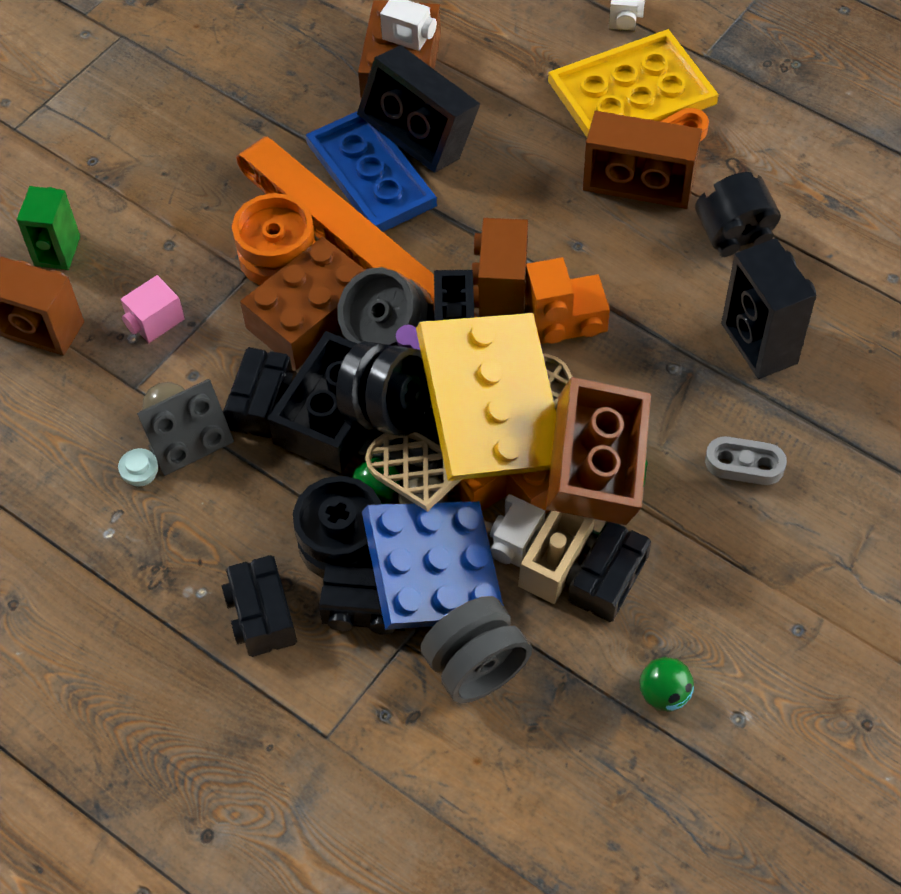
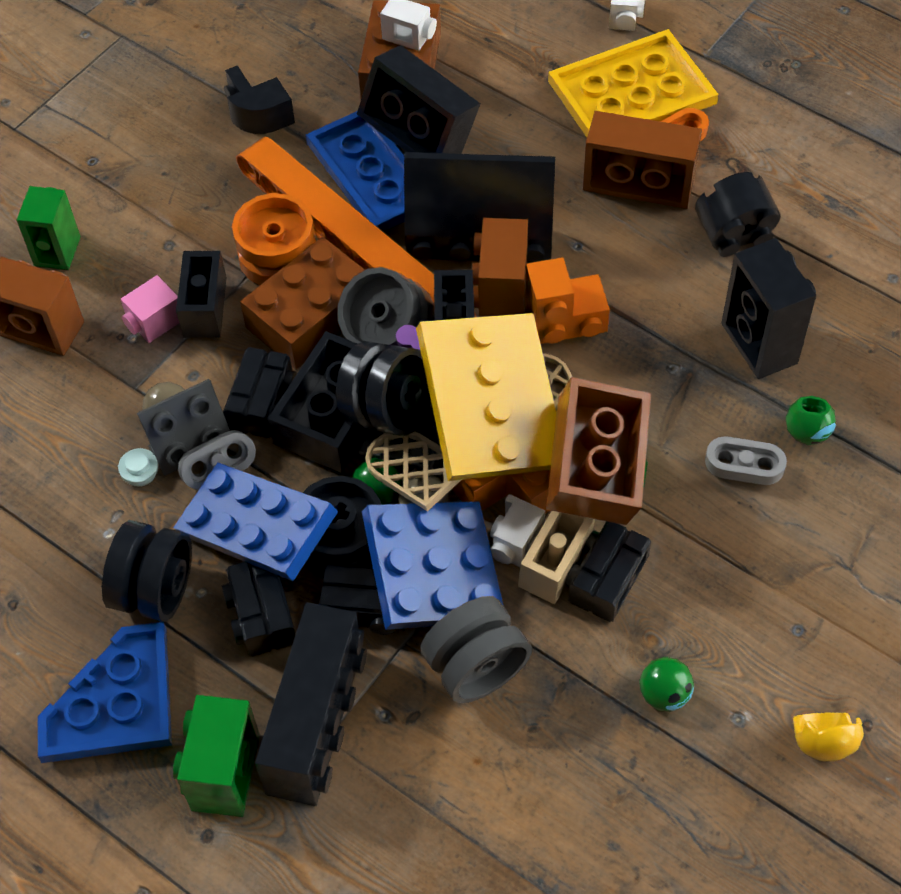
(113, 701): none -> blue plate
(146, 570): none -> black wheel
(201, 294): none -> black brick
(213, 452): none -> light grey plate
(217, 755): none -> green brick
(256, 520): none -> plate
(259, 107): none -> black brick
(311, 705): none -> black brick
(454, 192): none -> black slope
(810, 420): none -> green piece
(827, 735): none -> yellow hair

